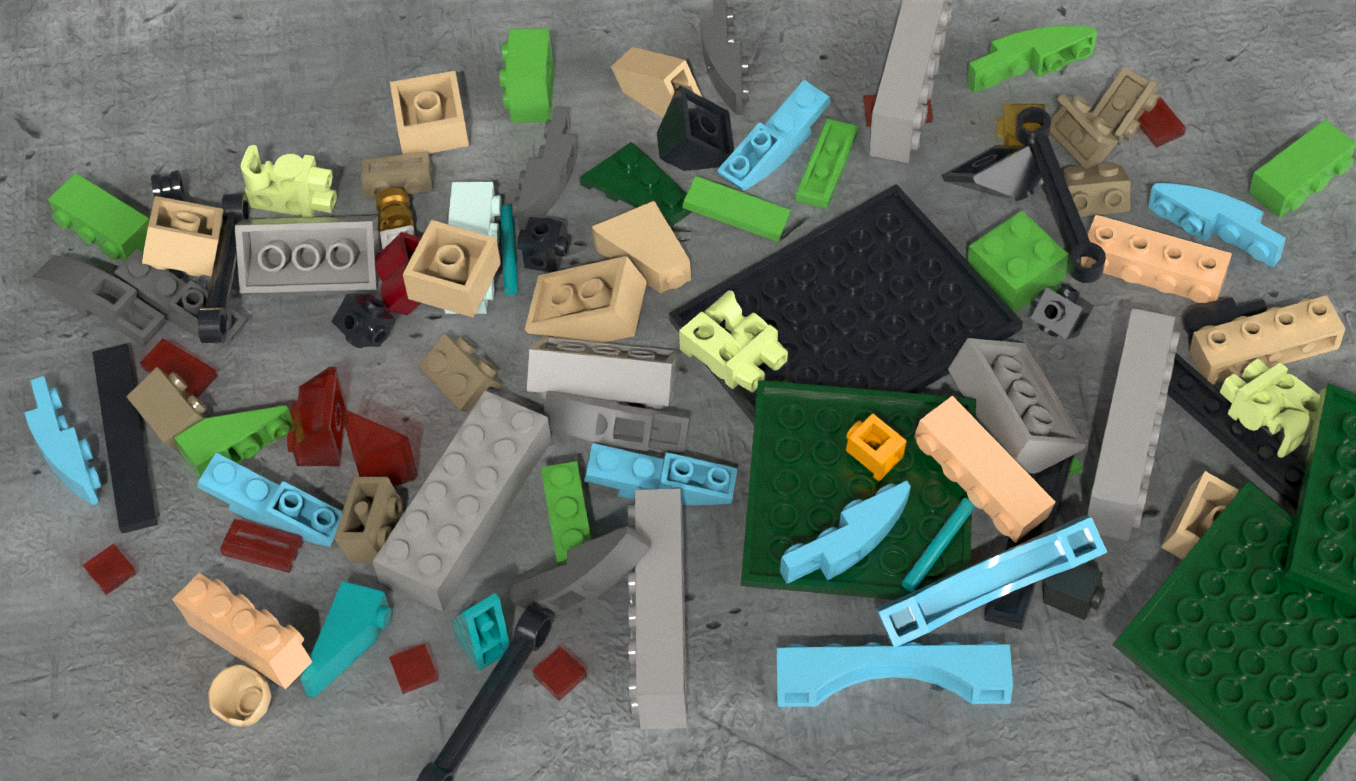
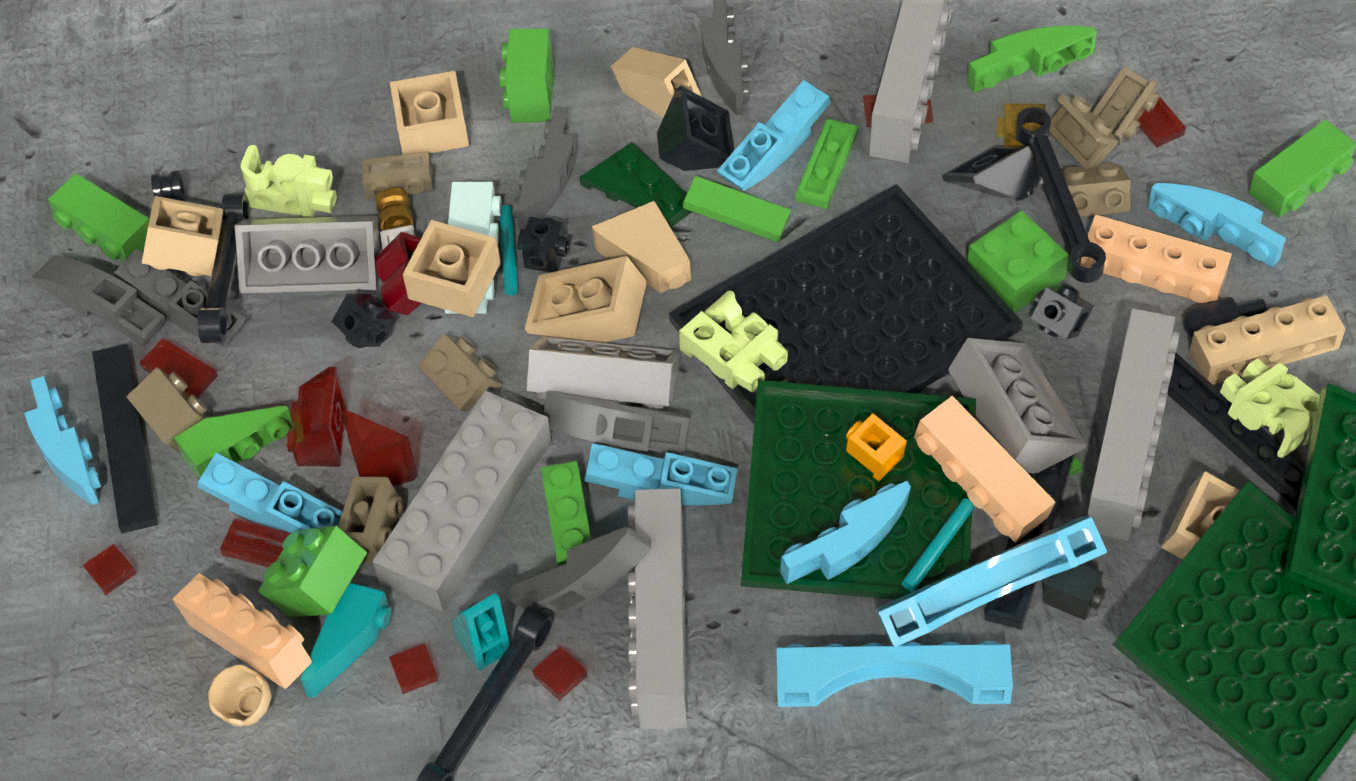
(312, 571): none -> bright green brick

